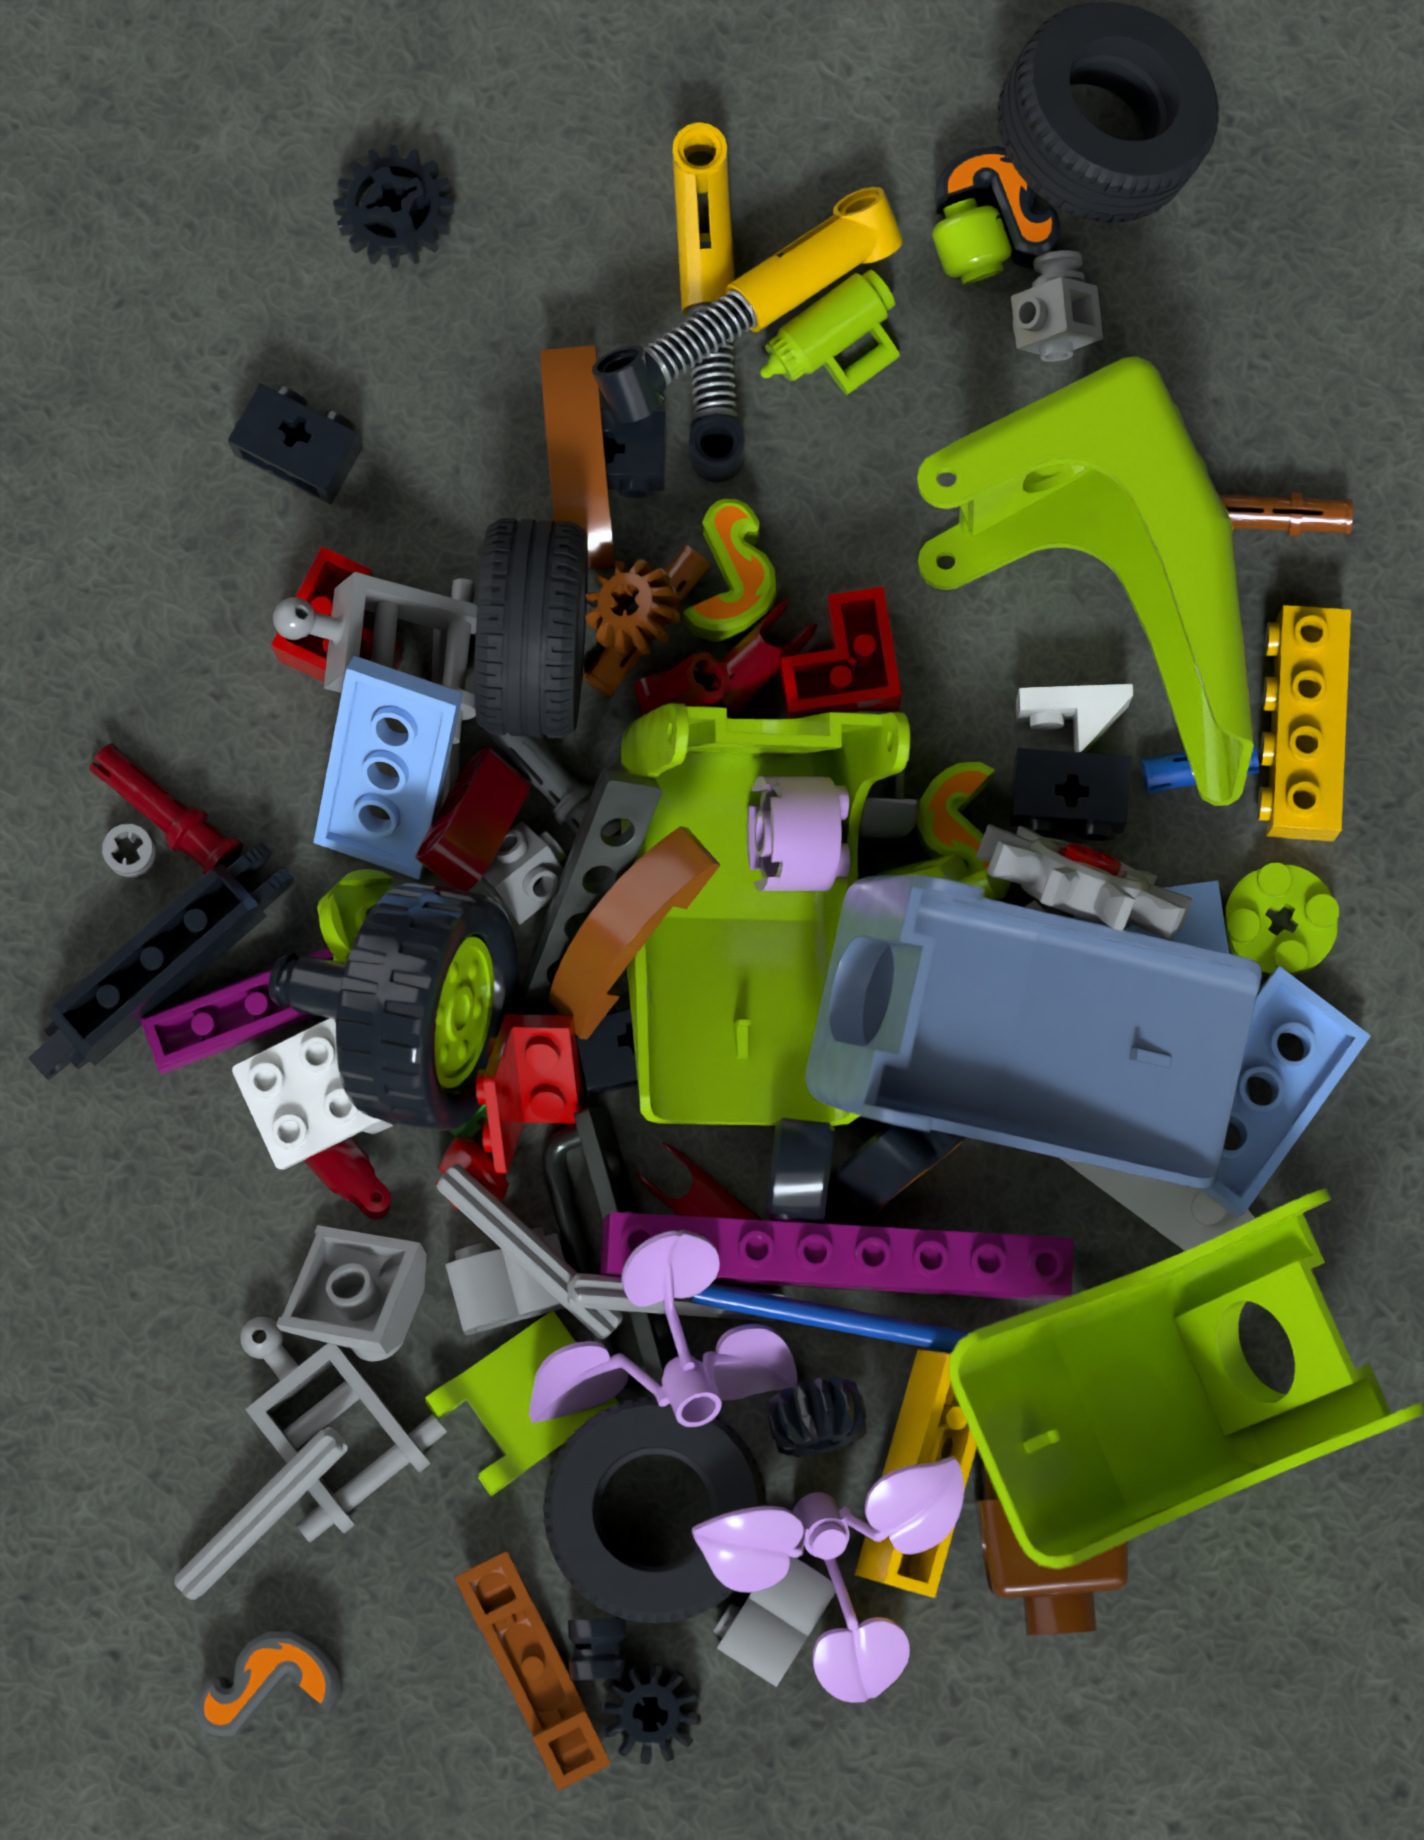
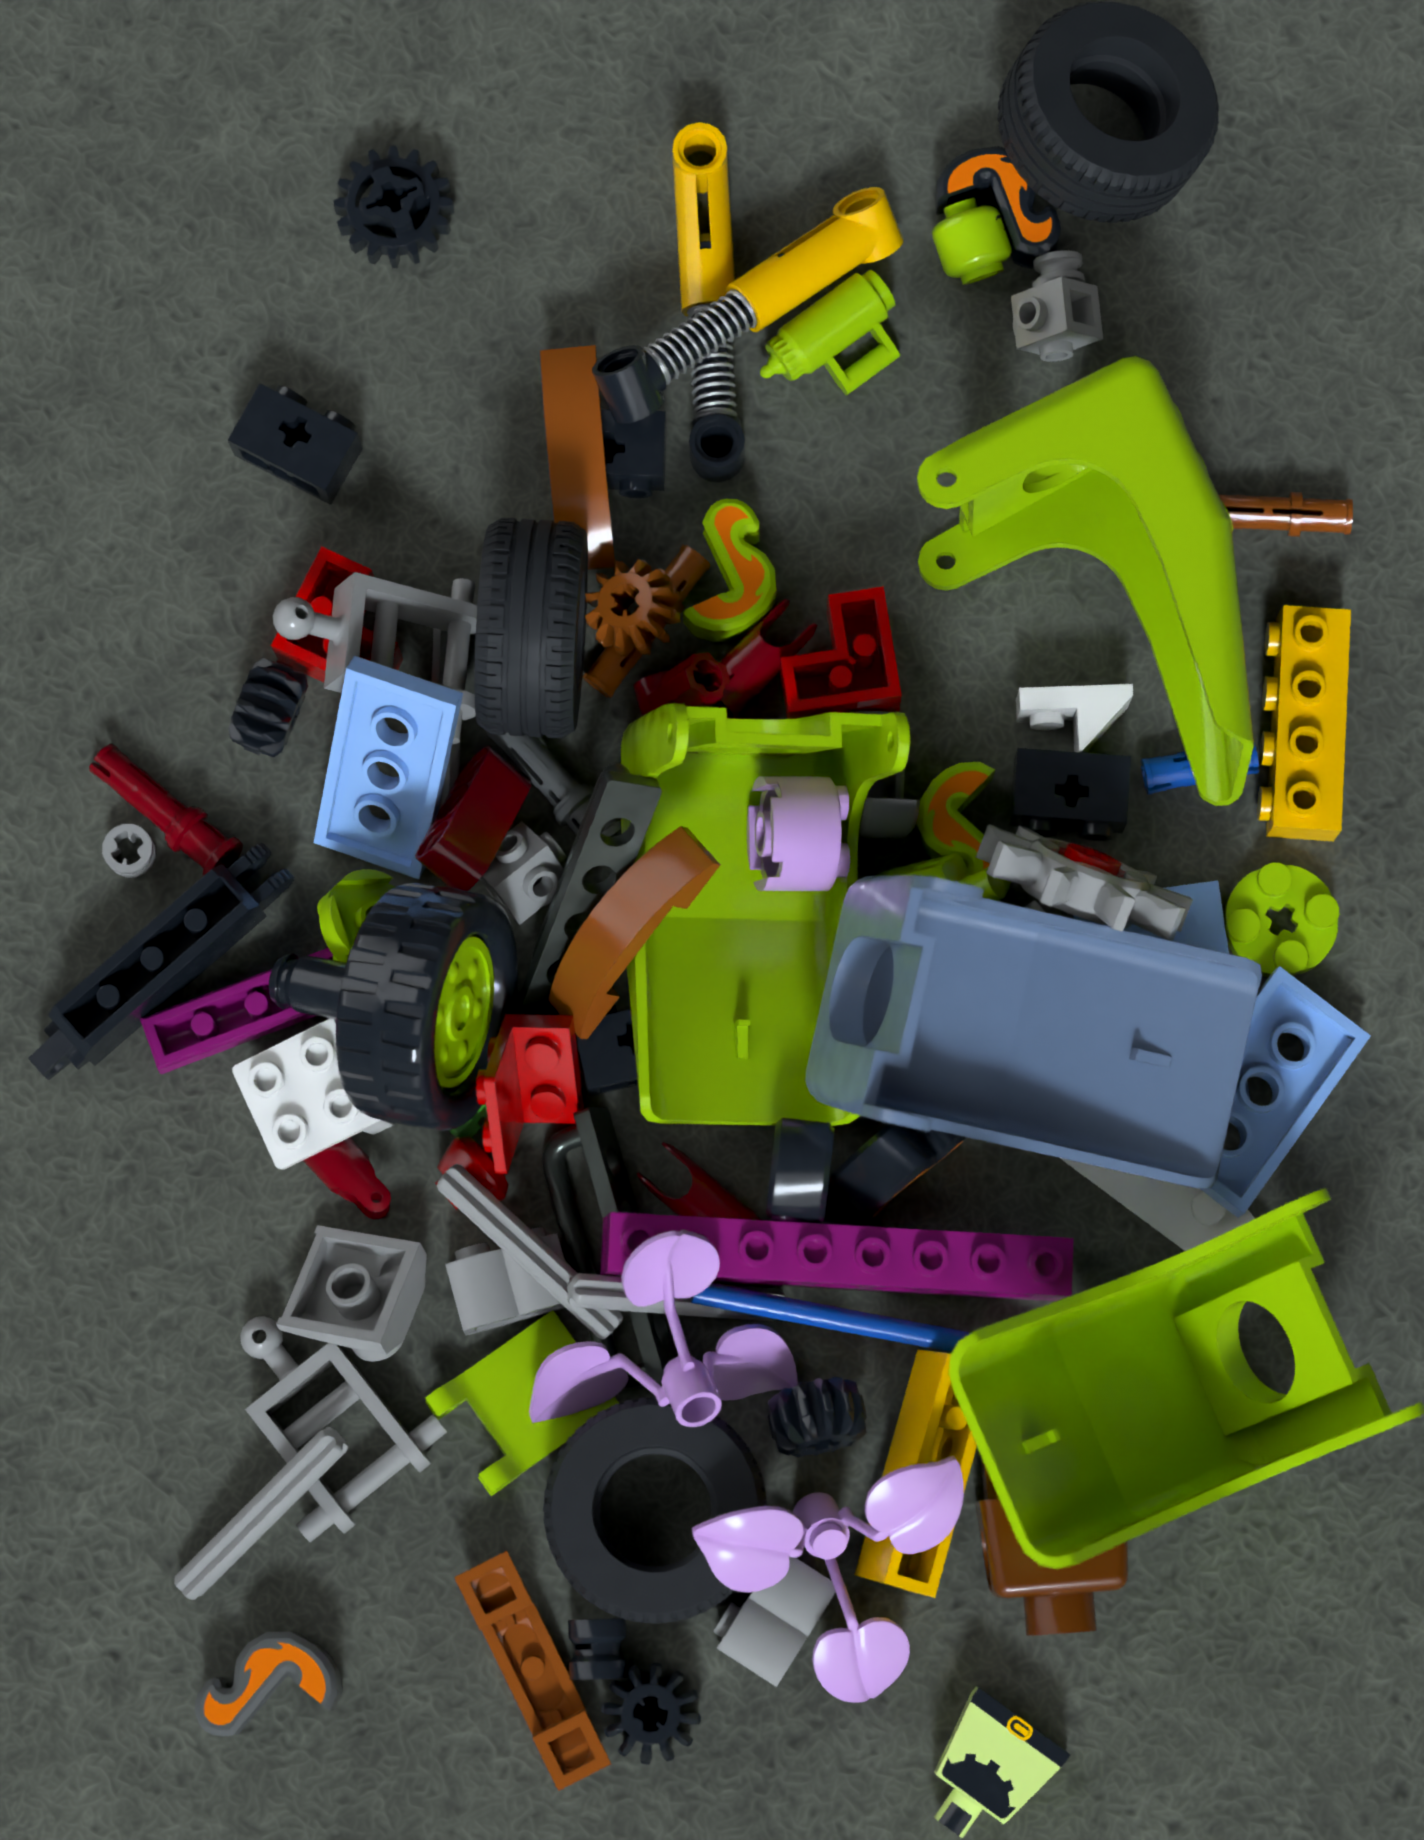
(268, 707): none -> black gear
(993, 1763): none -> torso

